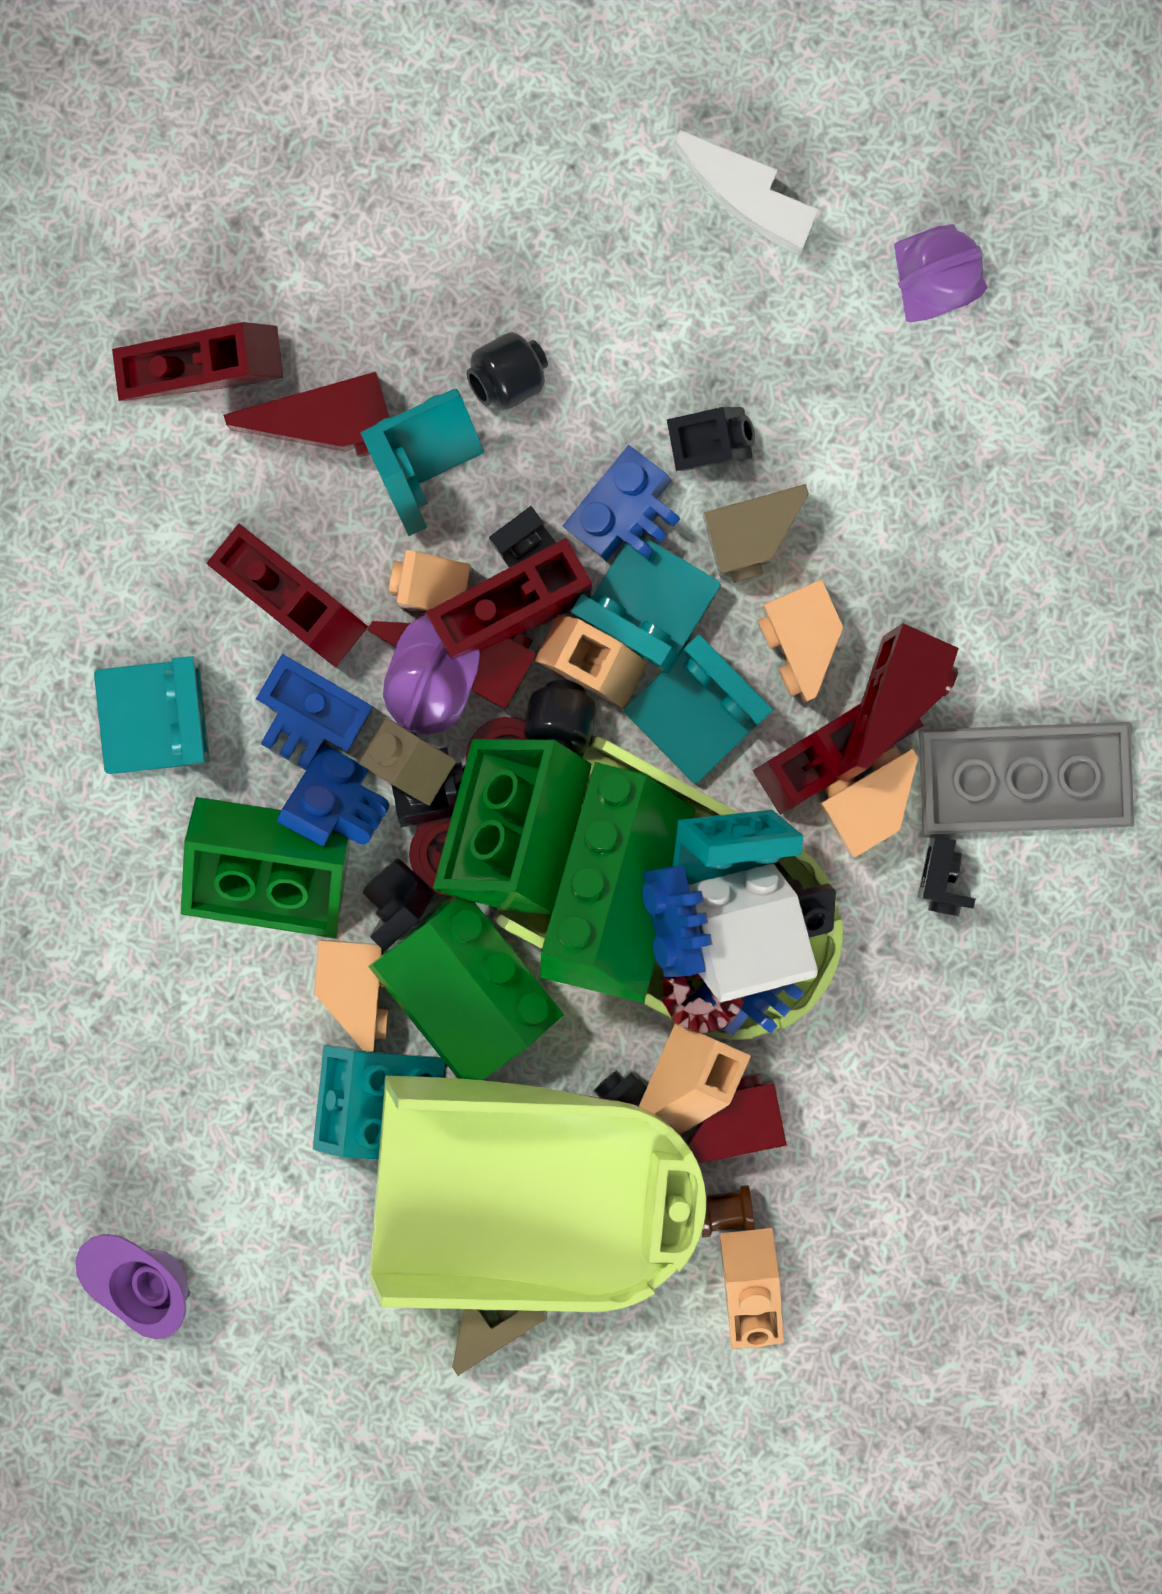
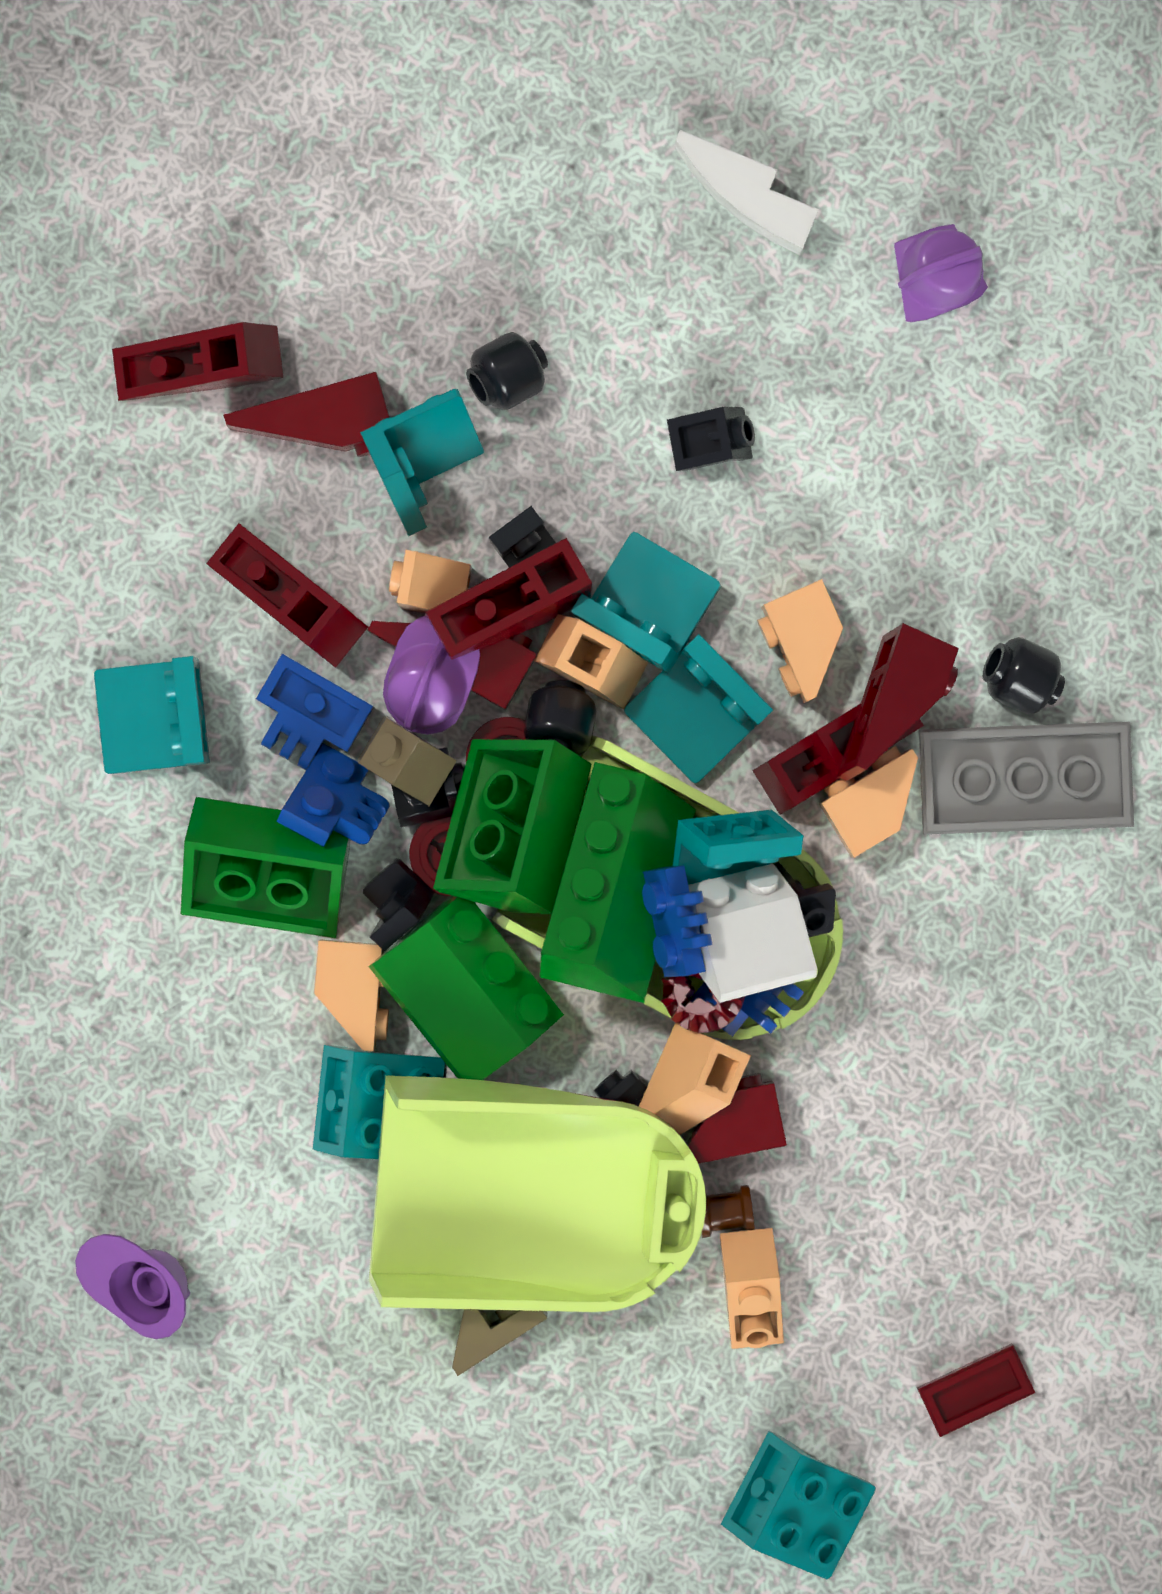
(623, 507): blue hinge -> none
(751, 531): dark tan slope -> none
(797, 1507): none -> teal bracket
(940, 867): black bracket -> none
(975, 1390): none -> dark red tile
(1023, 675): none -> black head

